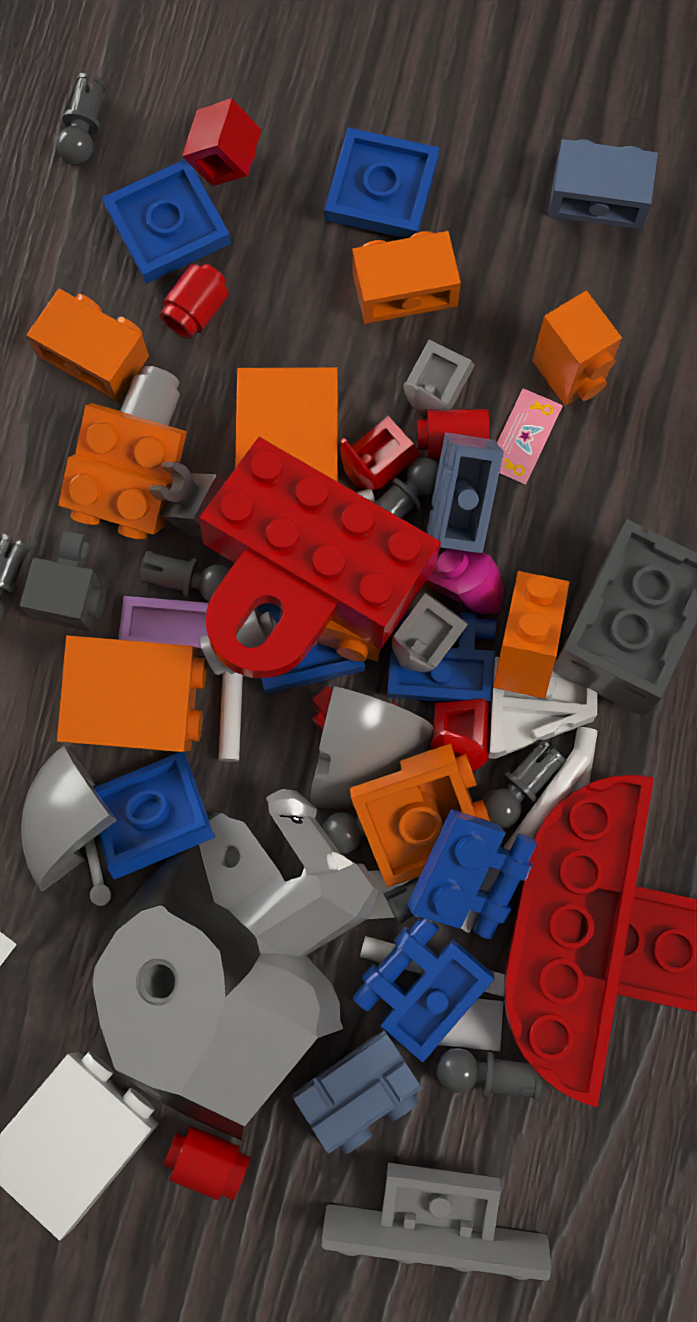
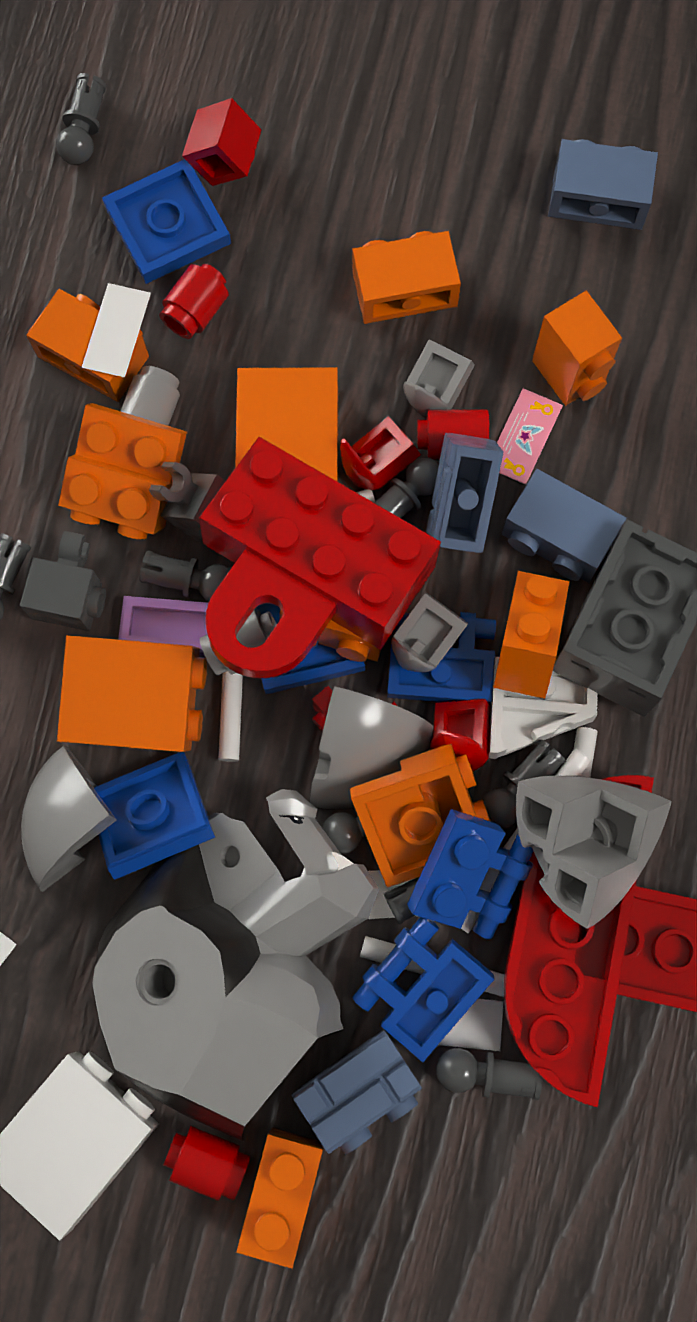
(100, 893): white hinge -> none
(116, 330): none -> white sticker
(280, 1198): none -> orange brick
(381, 183): blue plate -> none
(439, 1222): light grey bracket -> none
(469, 579): dark pink plate -> none
(562, 527): none -> sand blue brick
(588, 839): none -> light grey brick

